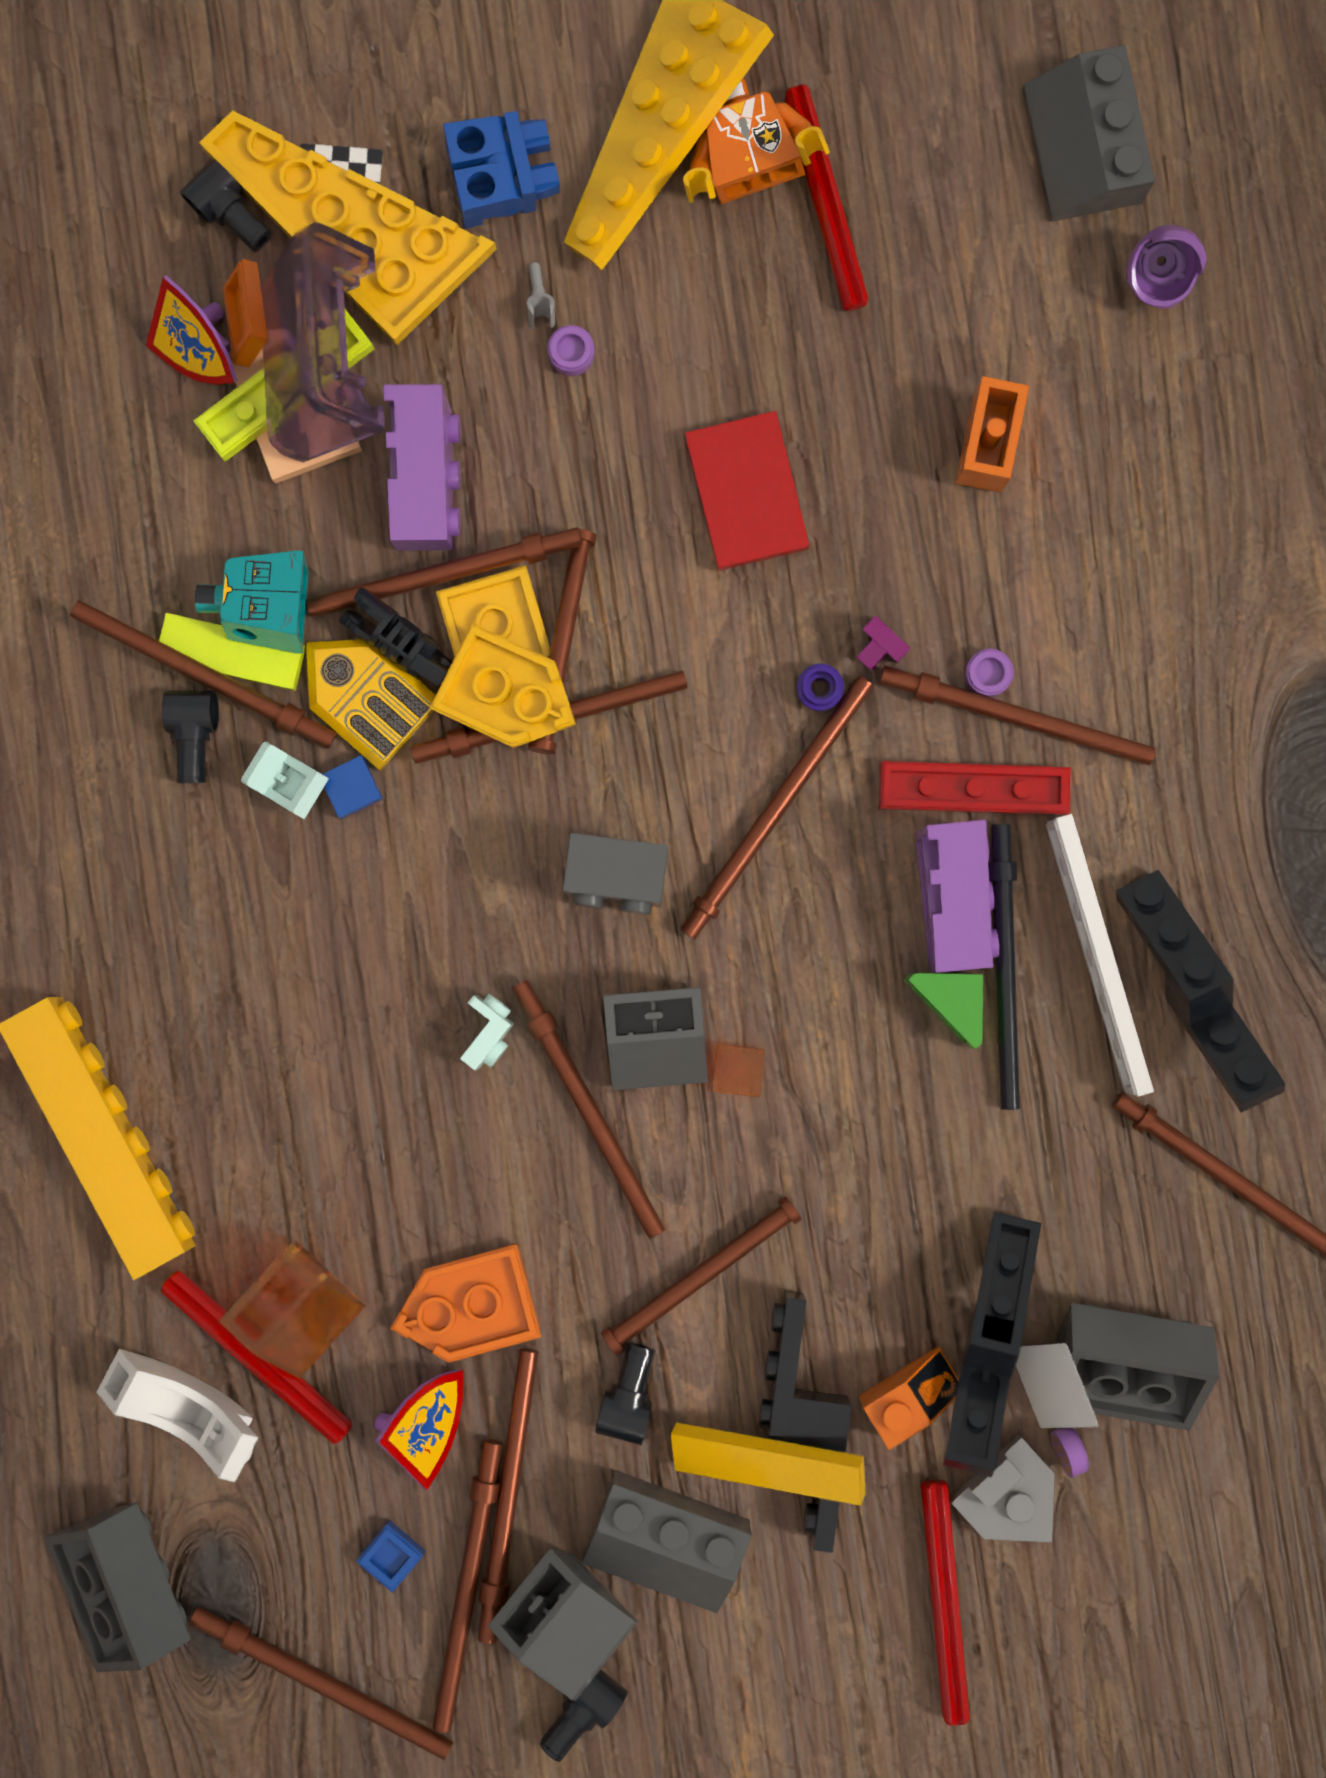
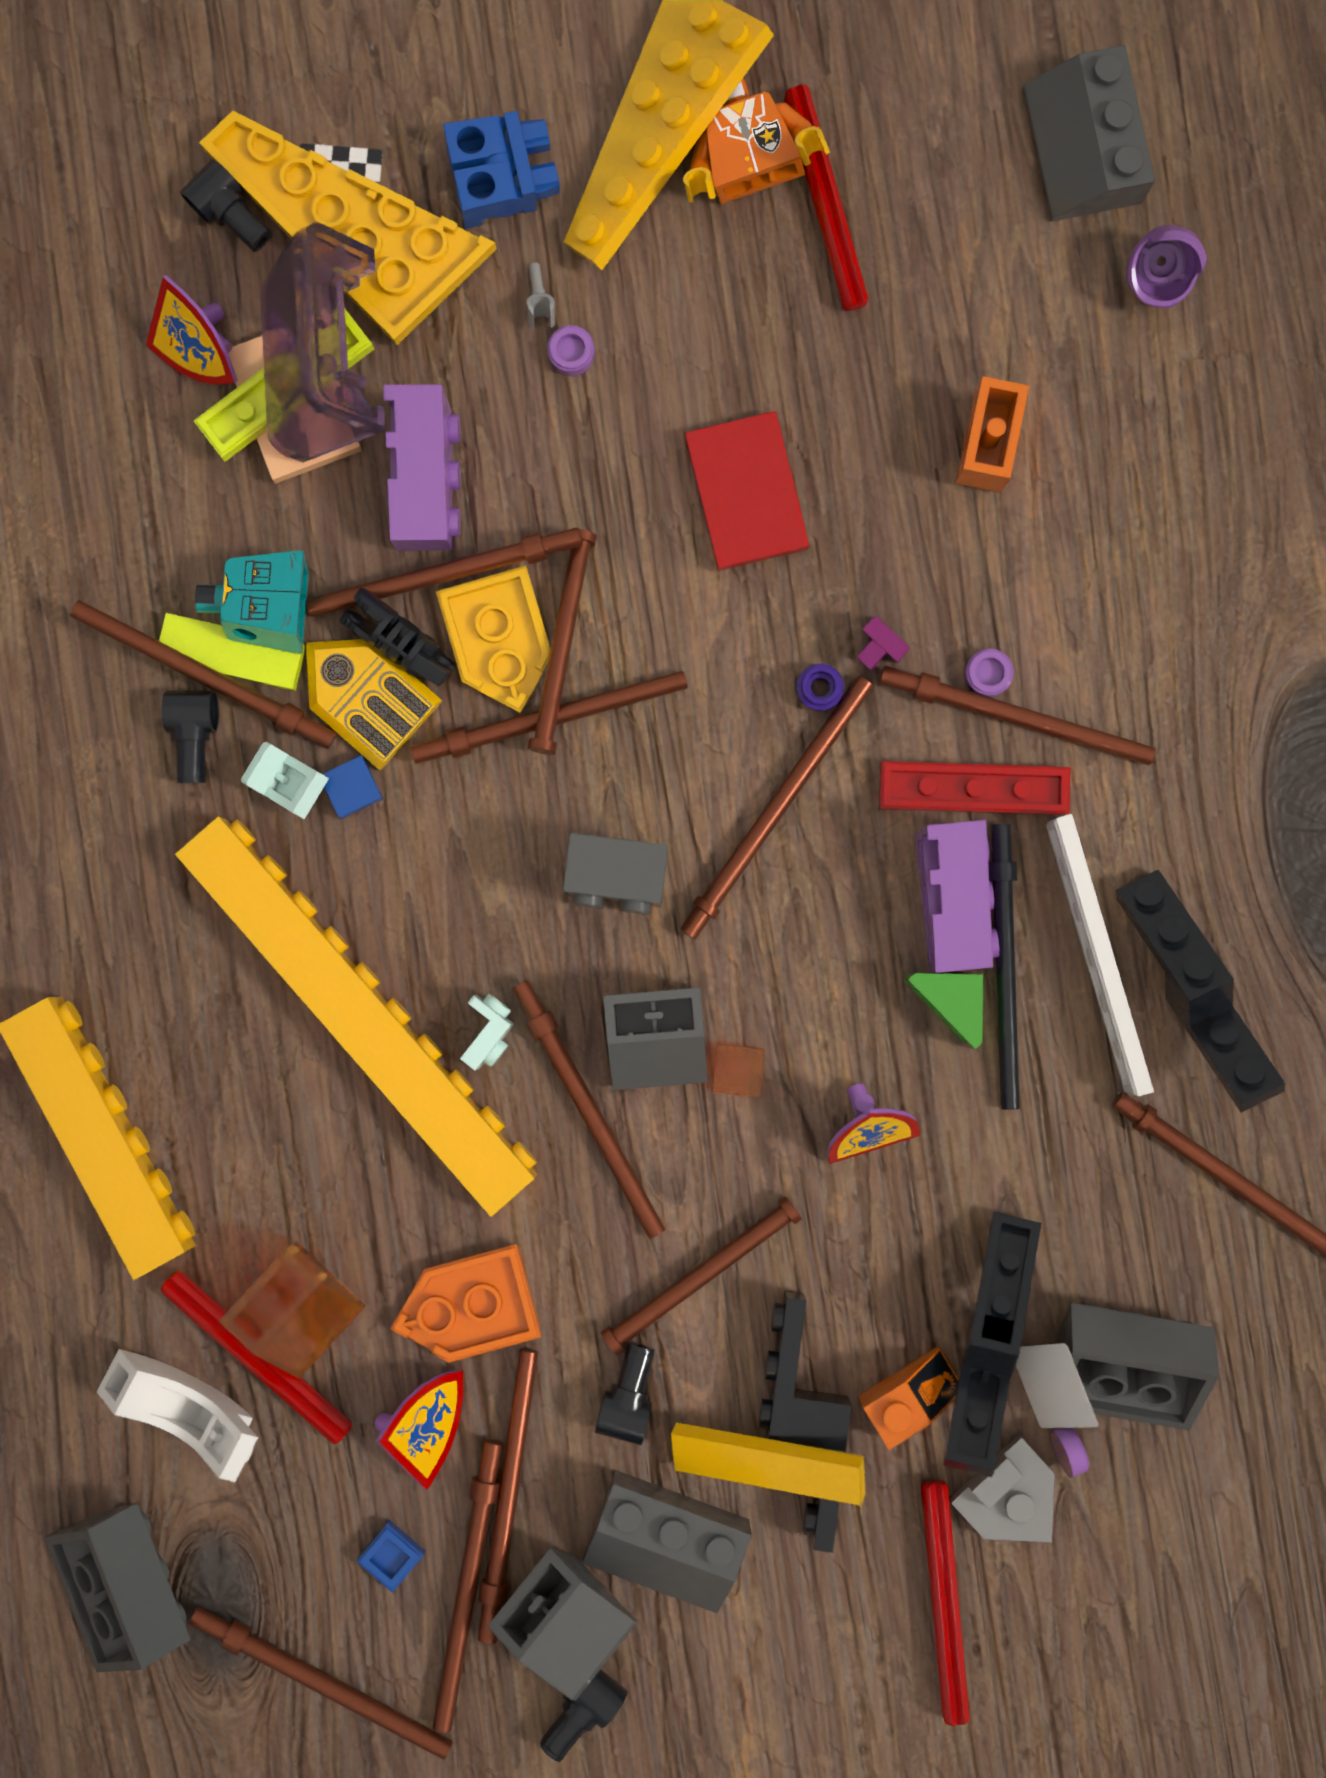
(245, 313): orange tile -> none
(357, 1014): none -> yellow brick
(503, 690): yellow tile -> none
(870, 1128): none -> shield

